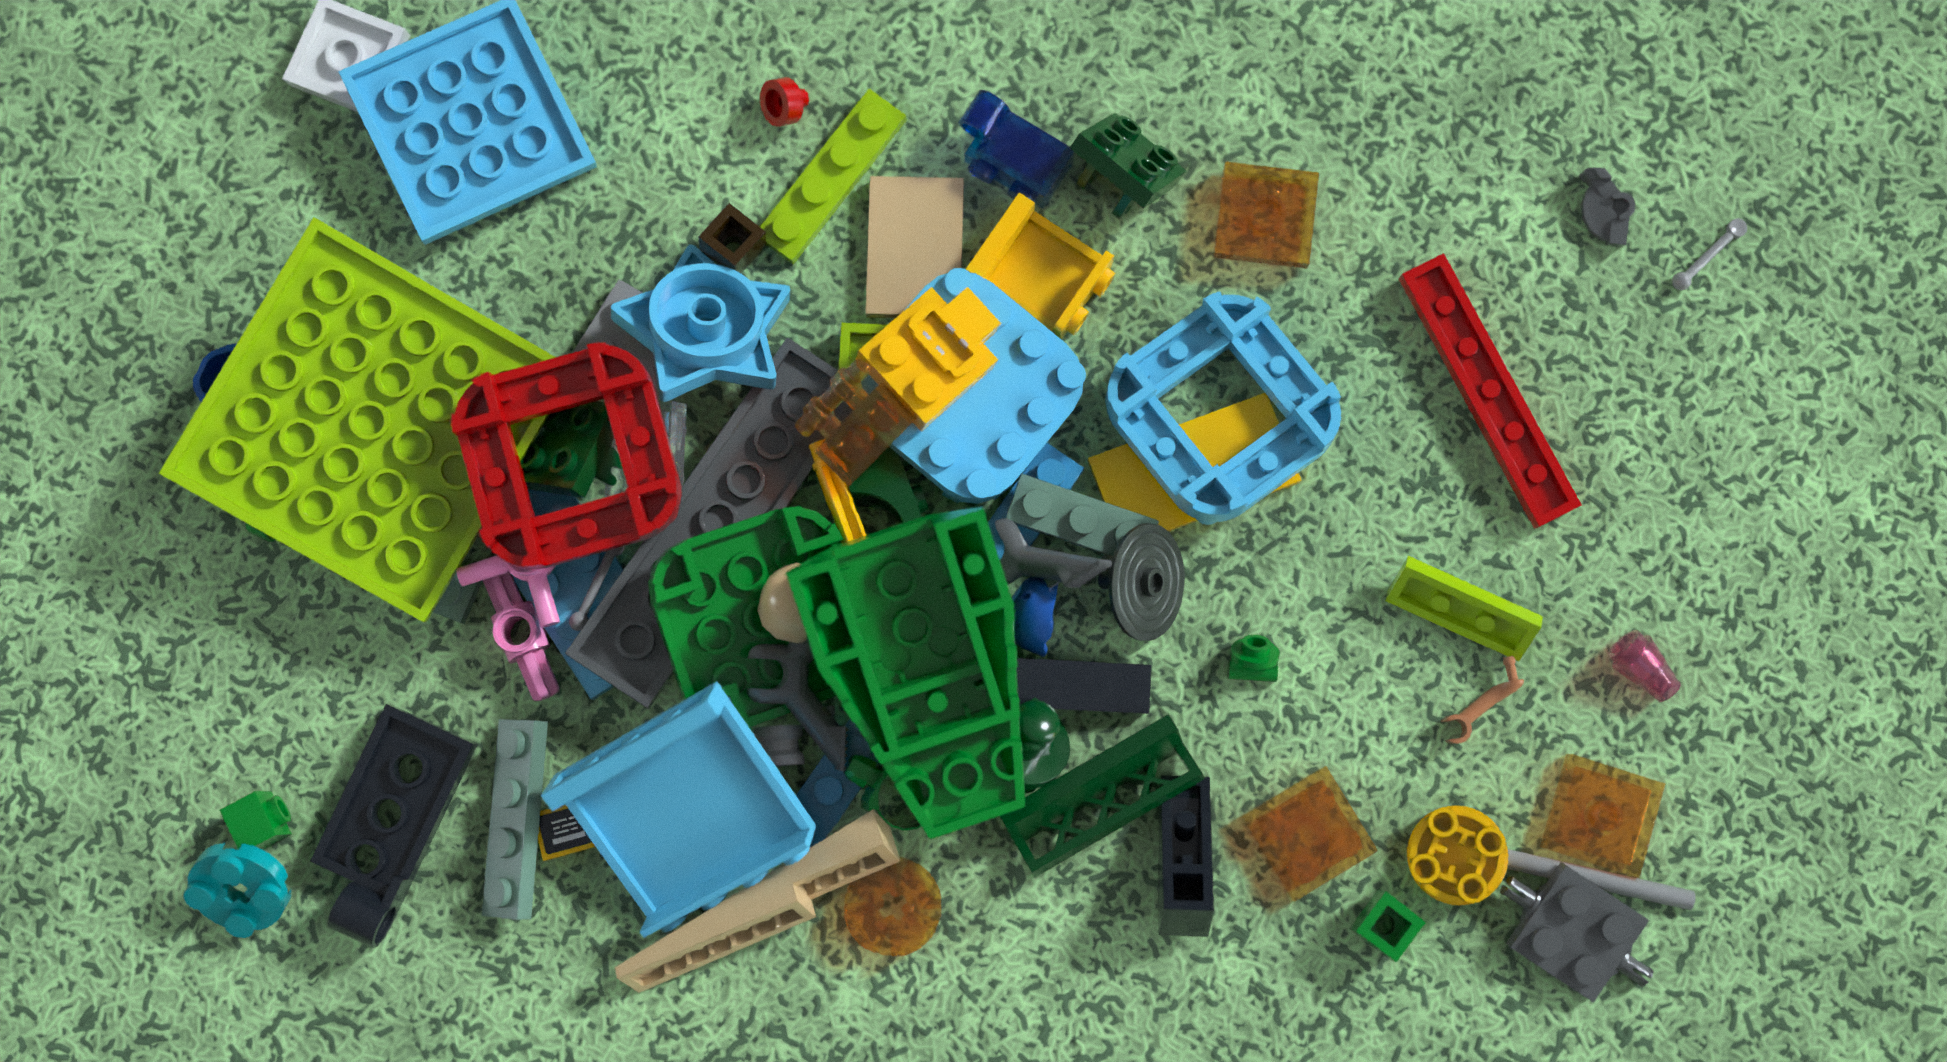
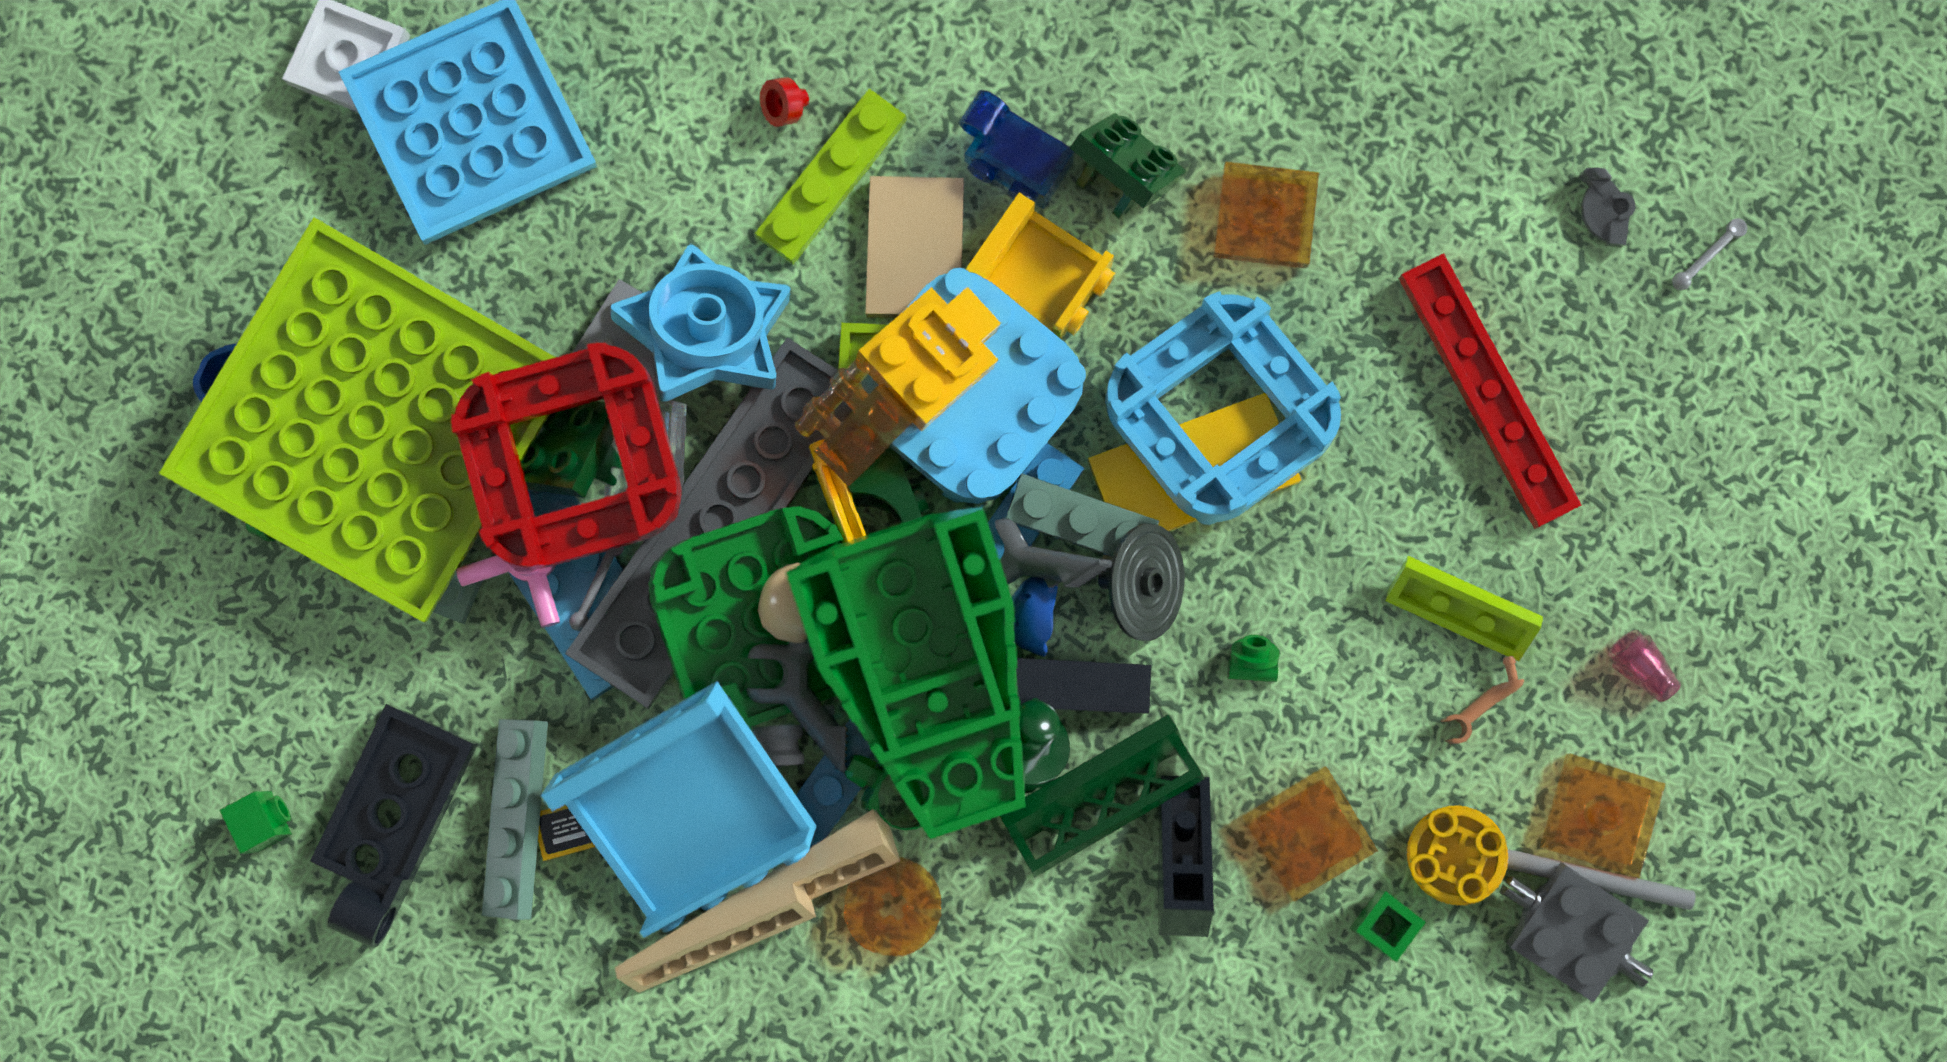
(240, 912): teal plate -> none
(531, 653): bright pink axle -> none
(732, 227): dark brown plate -> none

